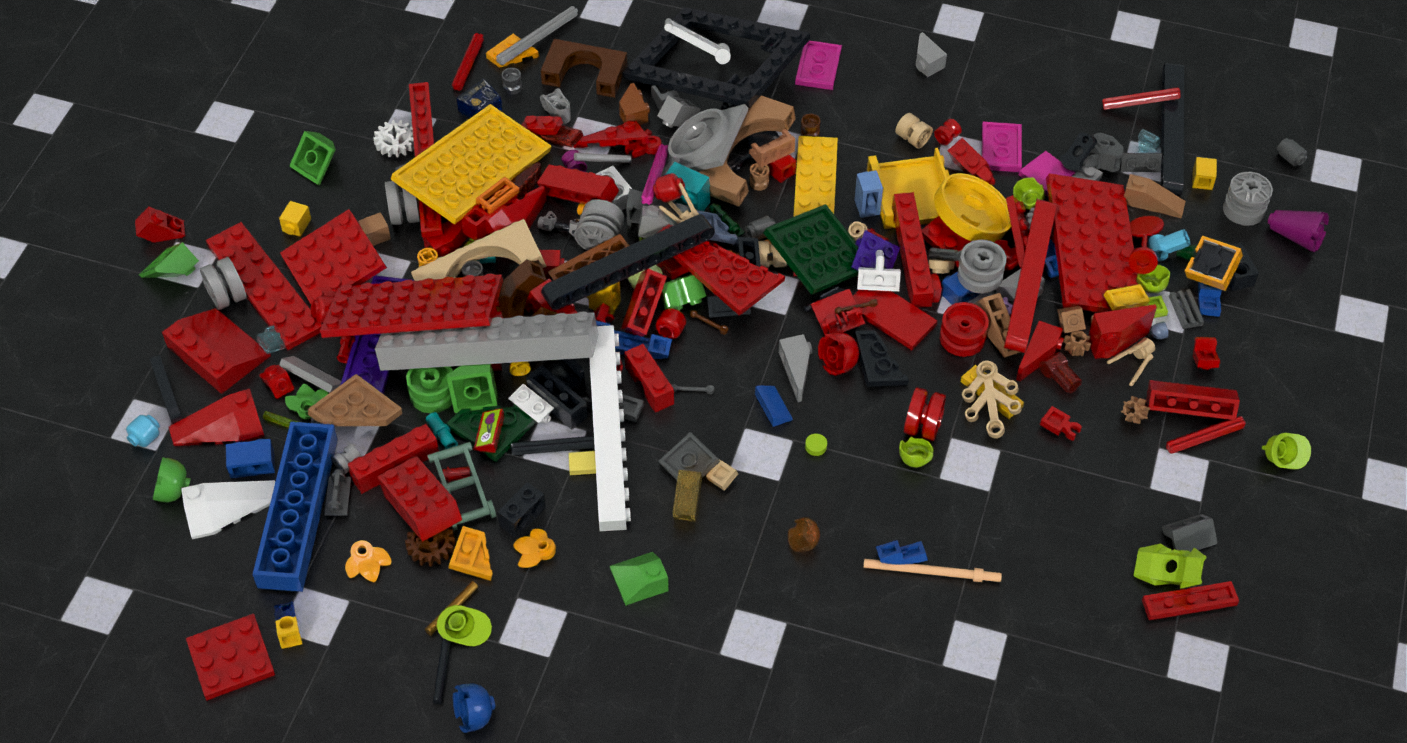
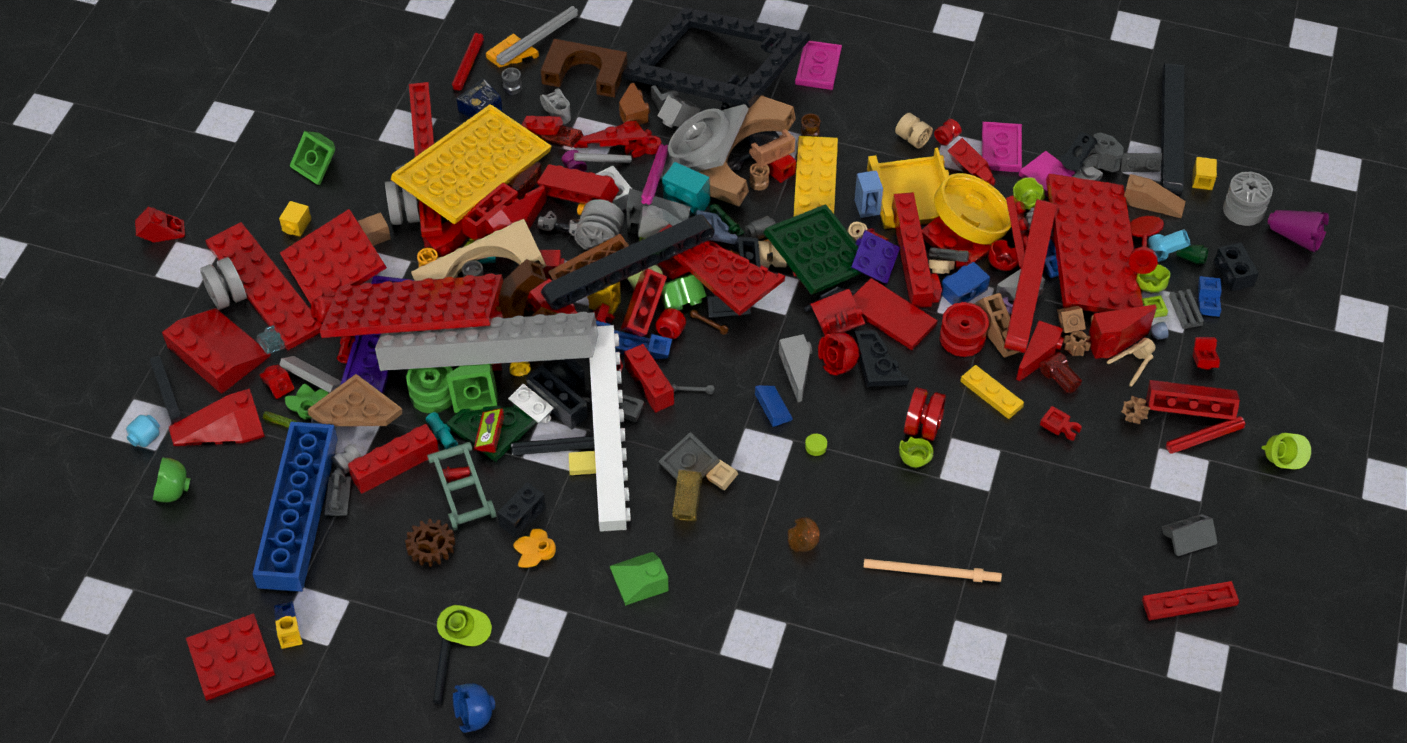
(171, 263): bright green slope -> none
(219, 504): white wedge -> none
(250, 458): blue brick -> none
(366, 564): light orange plate -> none
(386, 141): white gear -> none
(419, 498): red brick -> none
(459, 600): pearl gold bar -> none
(471, 554): light orange wing -> none
(500, 197): orange tile -> none
(668, 187): red head -> none
(682, 216): tan plant -> none
(720, 51): white piece -> none
(872, 303): reddish brown hinge -> none
(879, 277): white plate -> none
(894, 554): blue slope -> none
(929, 56): light grey slope -> none
(981, 266): light grey wheel -> none
(990, 396): tan plant -> none
(1126, 297): yellow tile -> none
(1141, 98): red axle -> none
(1147, 141): clear light blue tile -> none
(1152, 564): lime piece -> none
(1214, 263): piece -> none
(1292, 152): dark grey brick -> none

